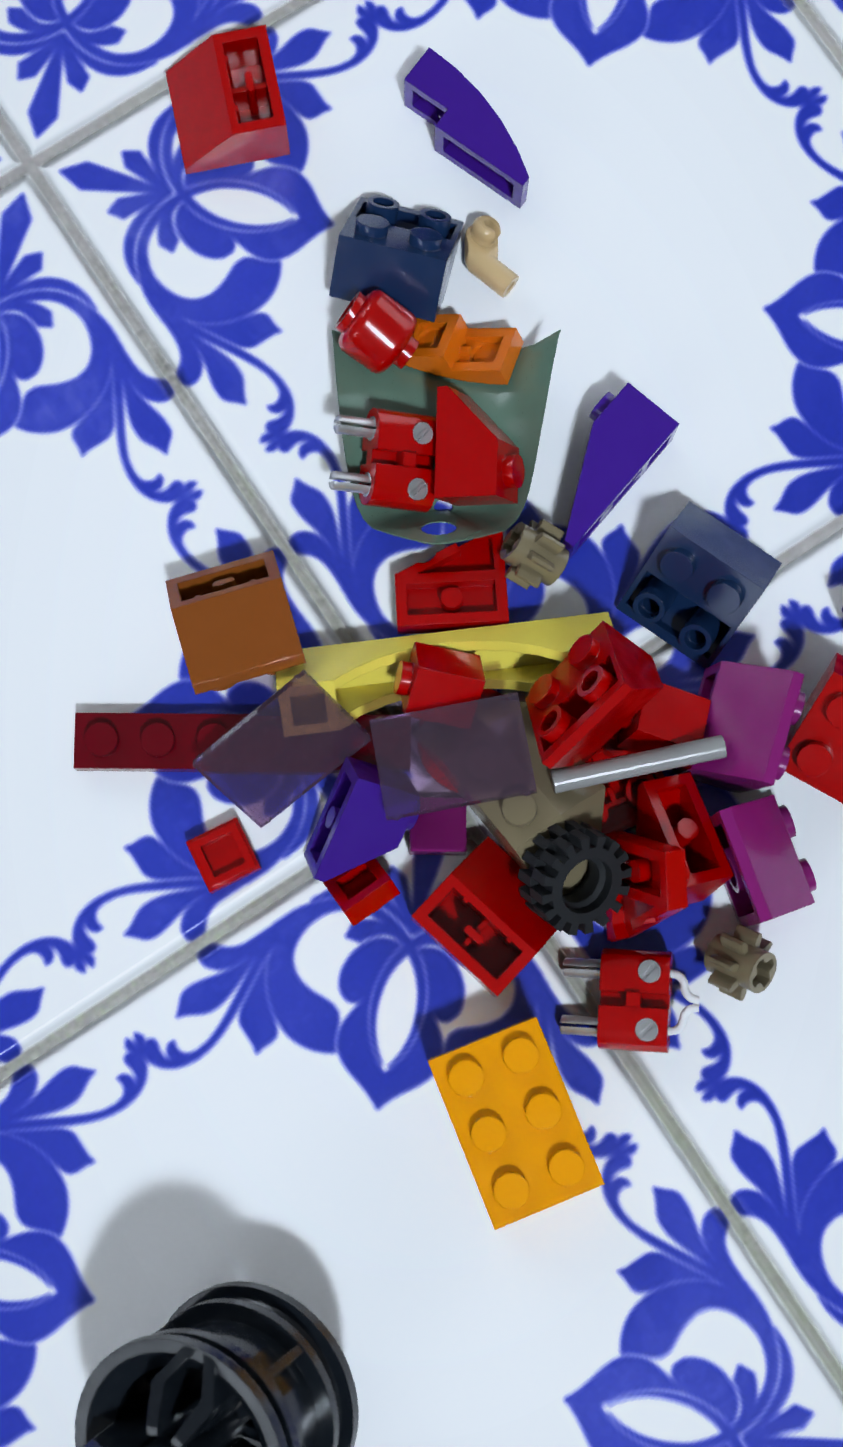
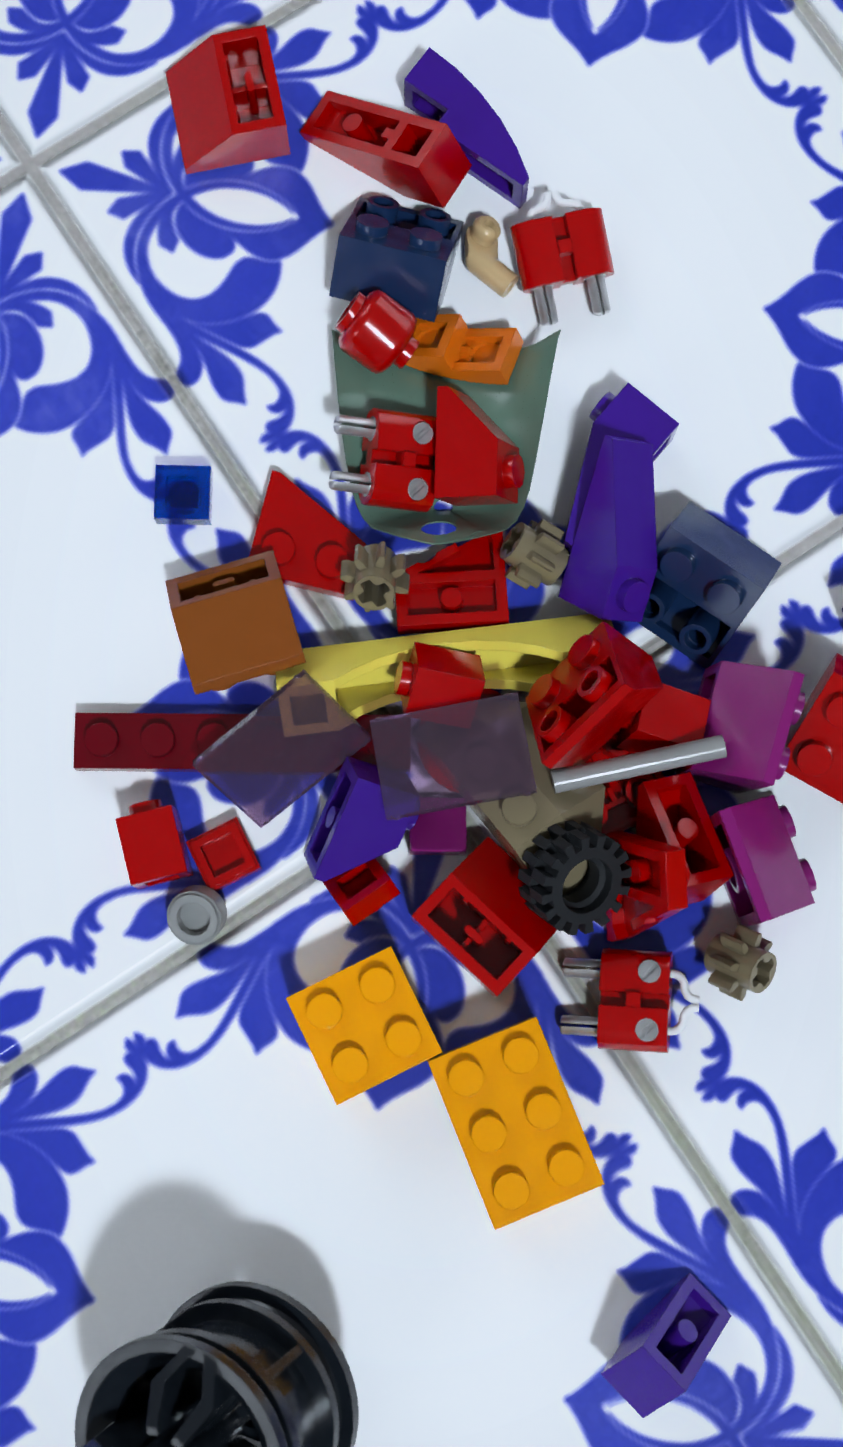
(153, 844): none -> red brick
(183, 495): none -> clear blue plate
(196, 915): none -> light grey tile
(303, 538): none -> red wing
(363, 1025): none -> light orange brick
(374, 577): none -> dark tan gear
(391, 146): none -> red slope
(562, 253): none -> red piece
(616, 536): none -> dark purple slope
(667, 1347): none -> dark purple slope

